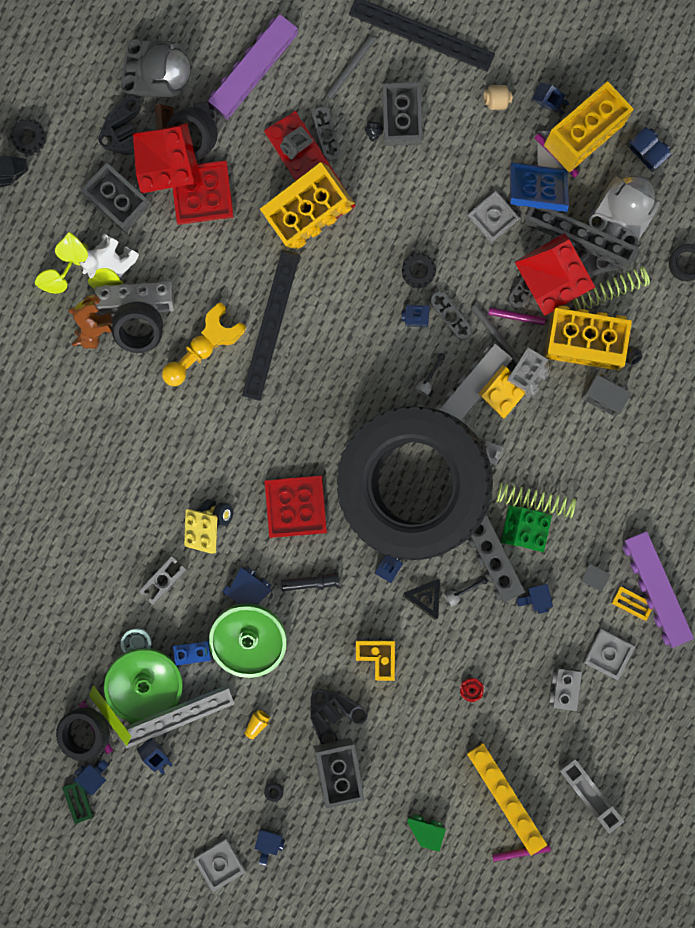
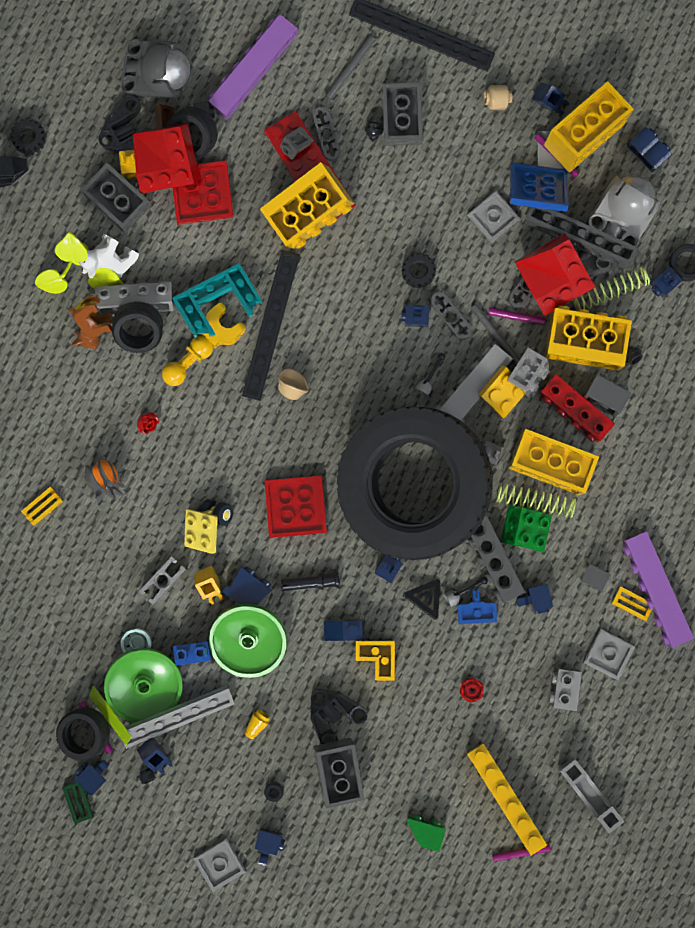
(54, 495): none -> yellow tile
(103, 479): none -> dark grey hair
(127, 164): none -> yellow brick
(146, 776): none -> black plate
(147, 422): none -> red plate
(208, 584): none -> yellow brick
(233, 279): none -> teal wedge
(292, 384): none -> tan helmet
(343, 630): none -> dark blue slope
(477, 611): none -> blue plate
(553, 462): none -> yellow brick
(577, 409): none -> red brick
(665, 282): none -> dark blue brick

